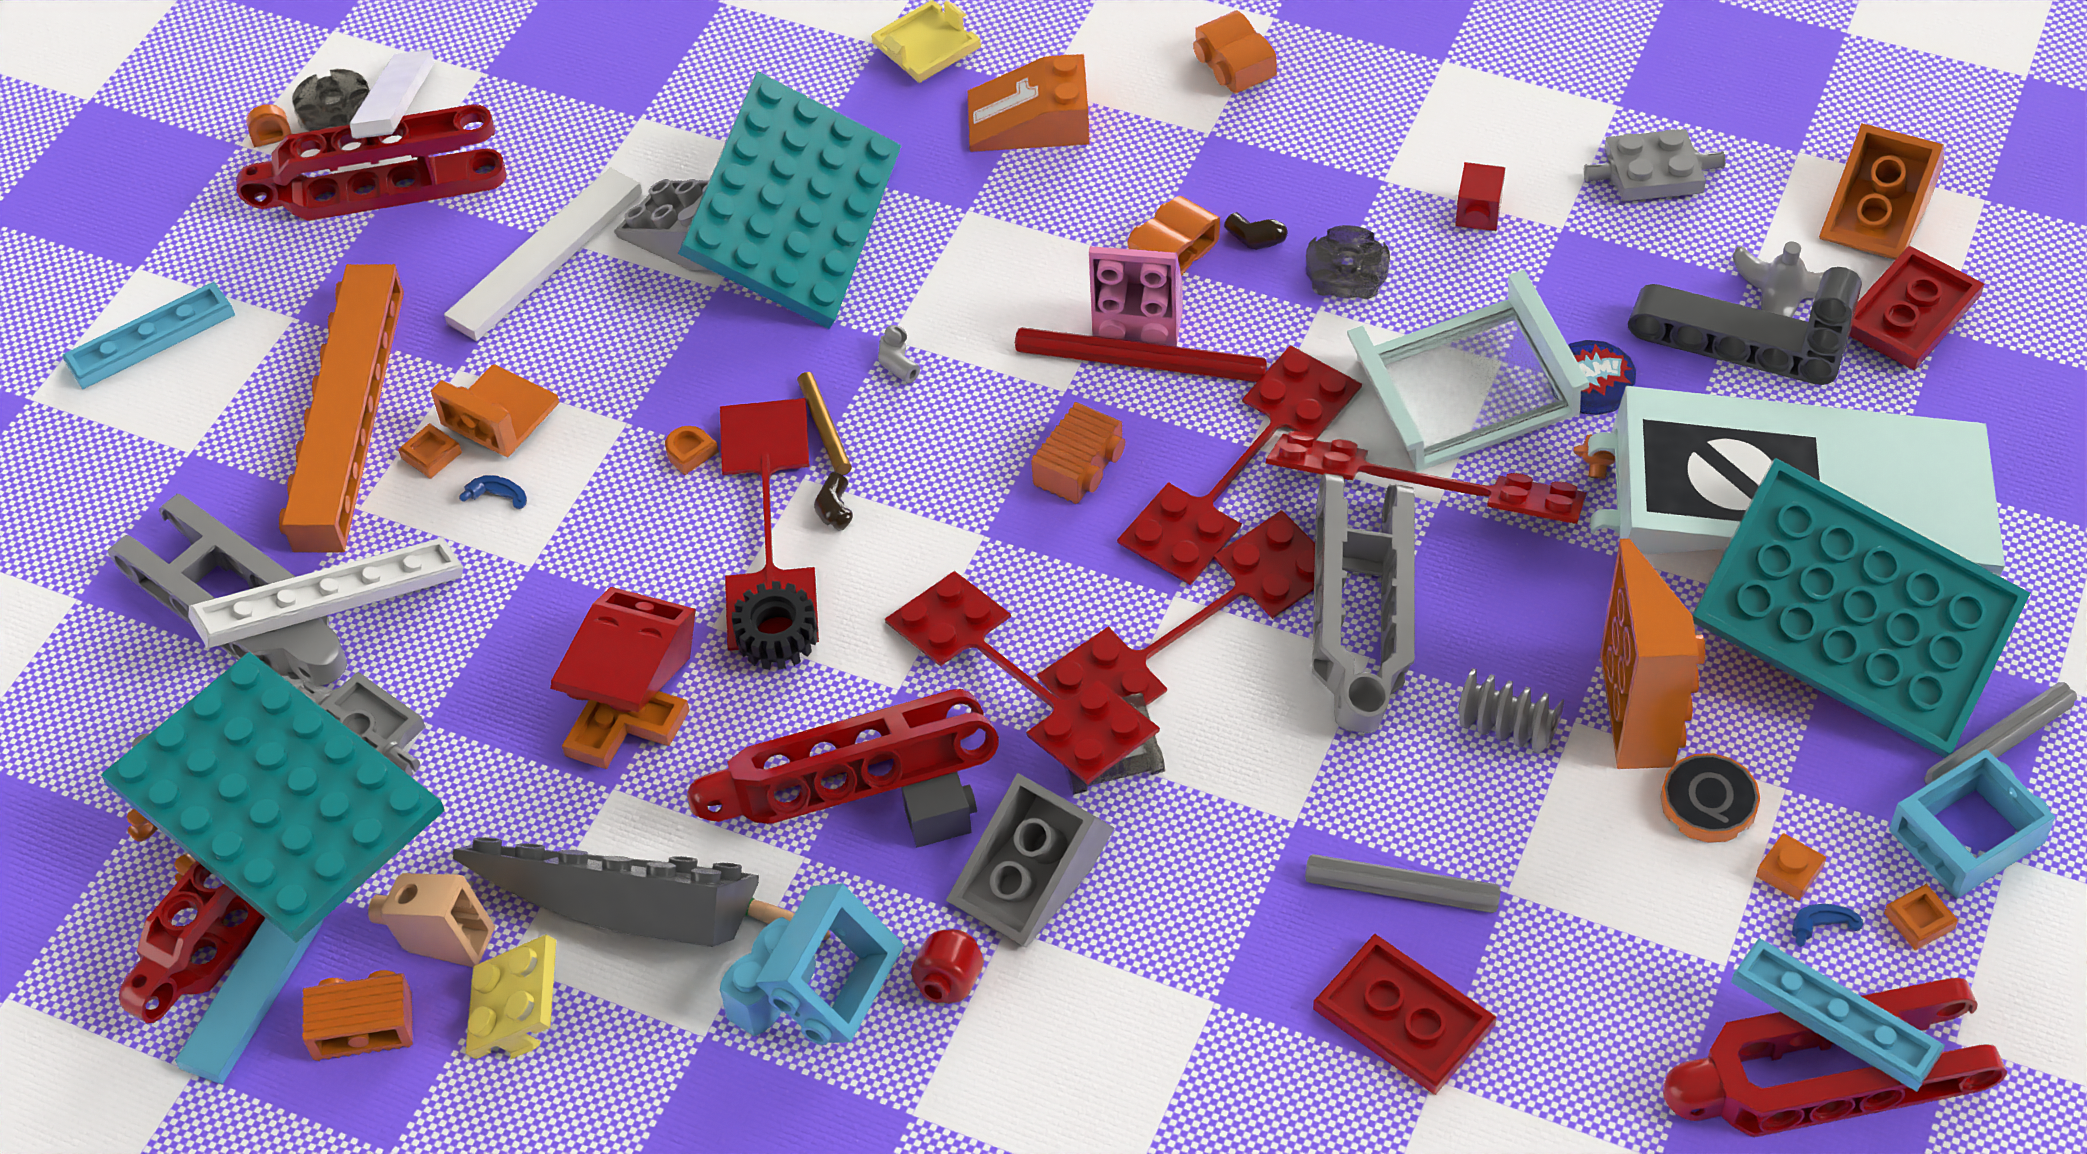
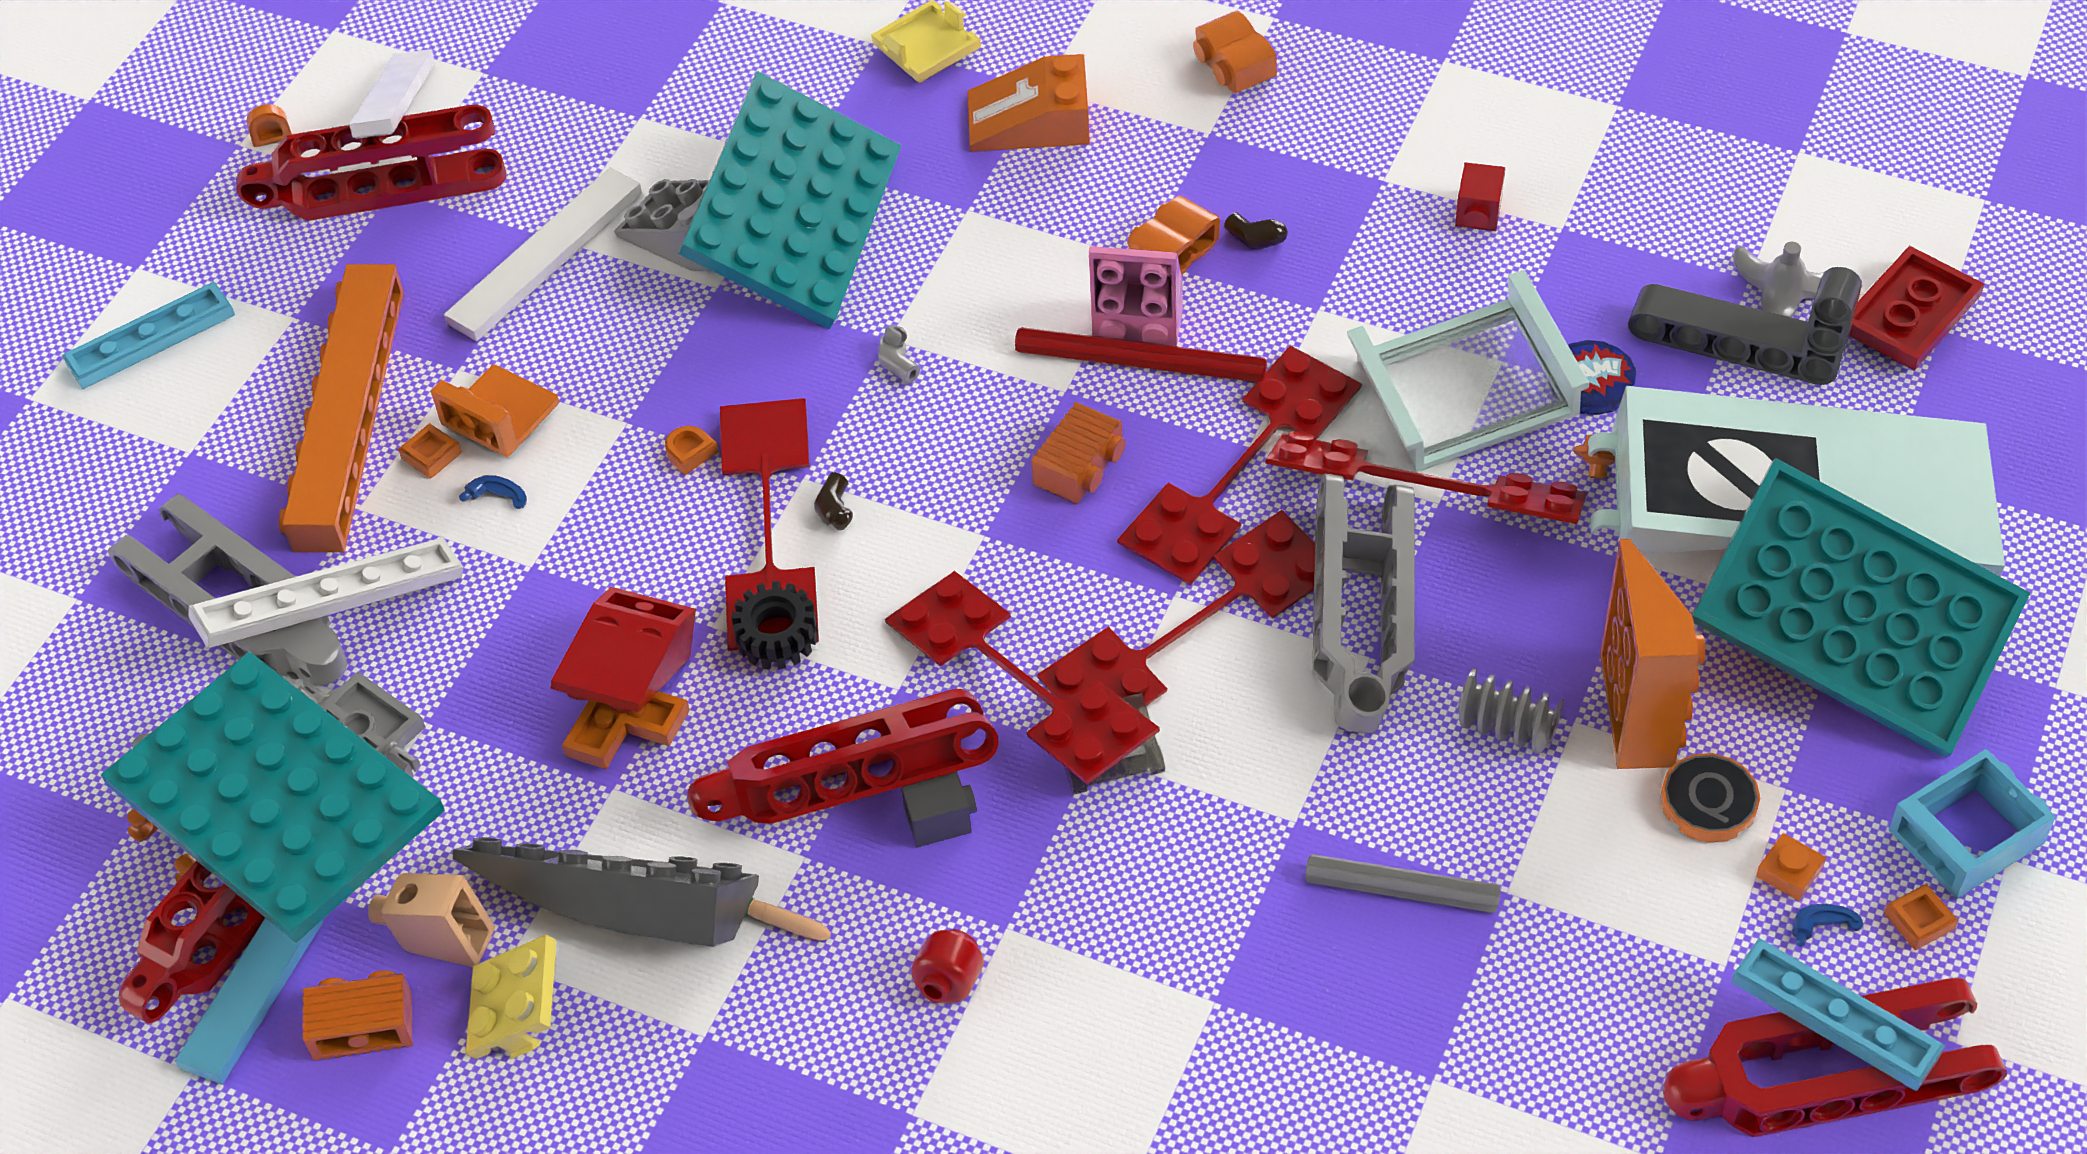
(313, 94): clear smoke plate -> none
(742, 998): medium azure brick -> none
(824, 423): pearl gold bar -> none
(861, 931): medium azure window -> none
(1028, 861): light grey slope -> none
(1336, 279): clear smoke plate -> none
(1404, 1013): red tile -> none
(1654, 165): light grey plate -> none
(1883, 191): orange slope -> none
(2011, 729): light grey axle -> none

